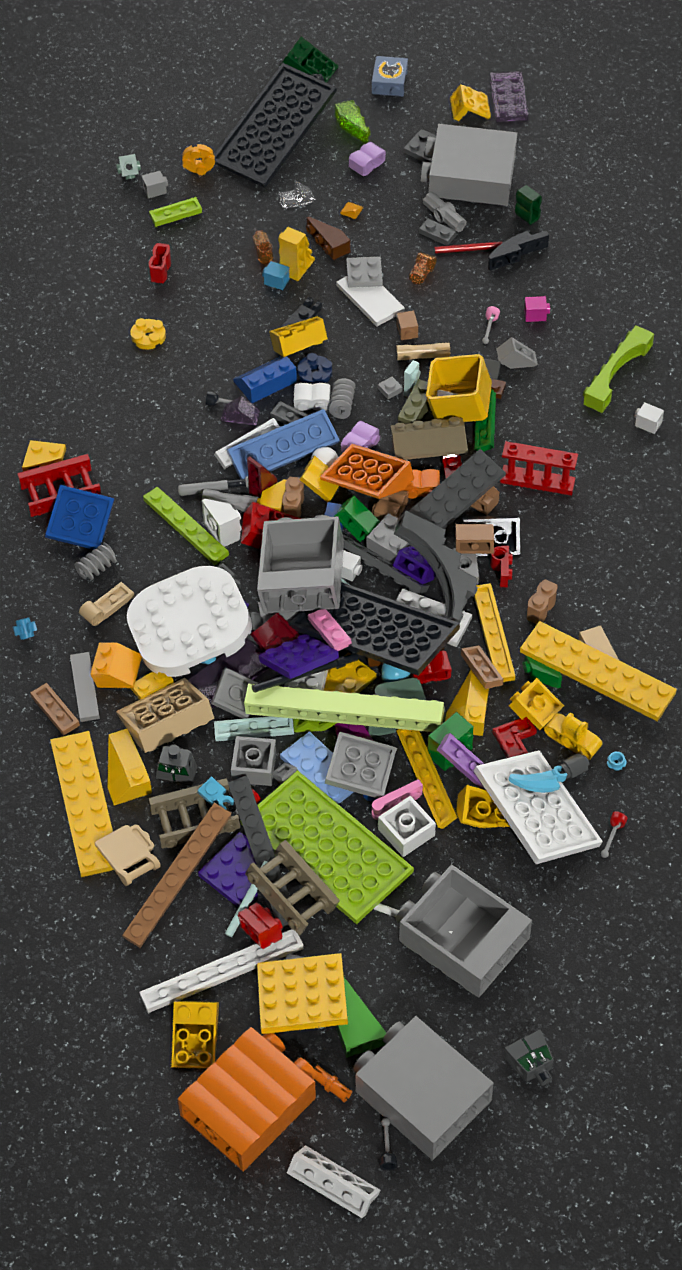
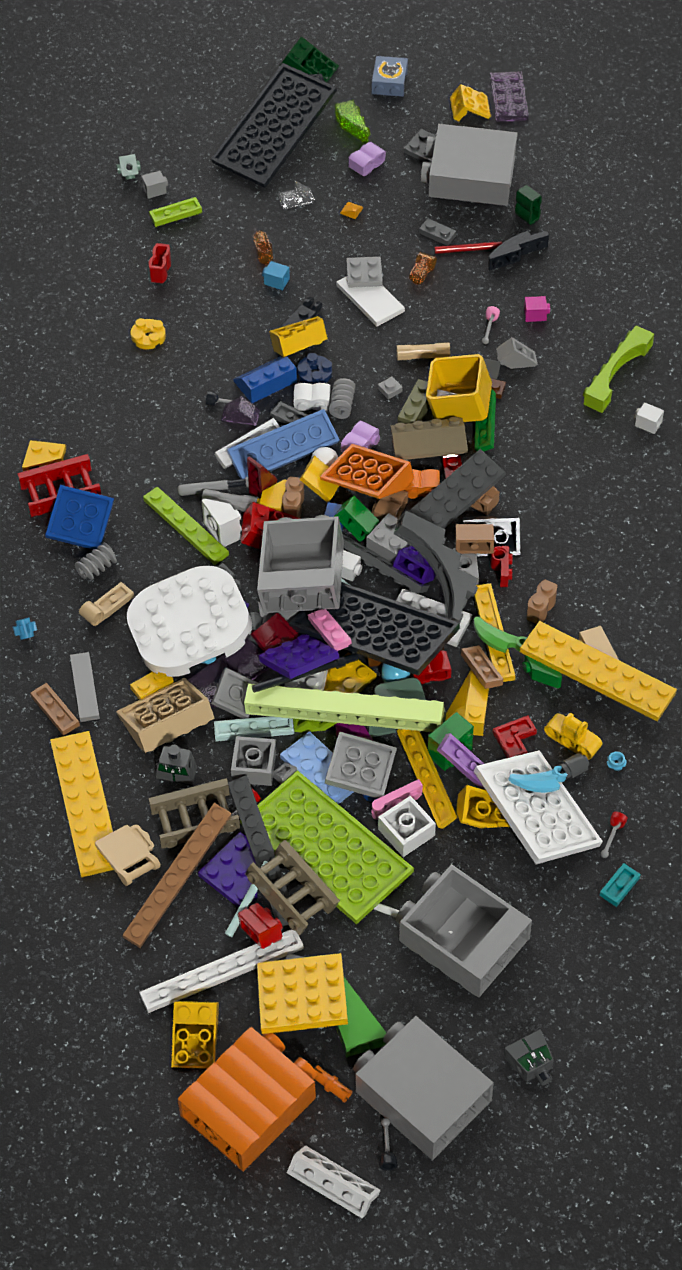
(115, 666): light orange slope -> none
(125, 769): yellow wedge -> none
(201, 166): light orange plate -> none
(214, 792): medium azure plate -> none
(295, 252): yellow wedge -> none
(330, 238): reddish brown slope -> none
(407, 325): medium nougat brick -> none
(411, 376): light aqua plate -> none
(444, 212): light grey piece -> none
(497, 638): none -> bright green piece
(535, 703): yellow plate -> none
(537, 479): red fence -> none
(620, 885): none -> teal plate

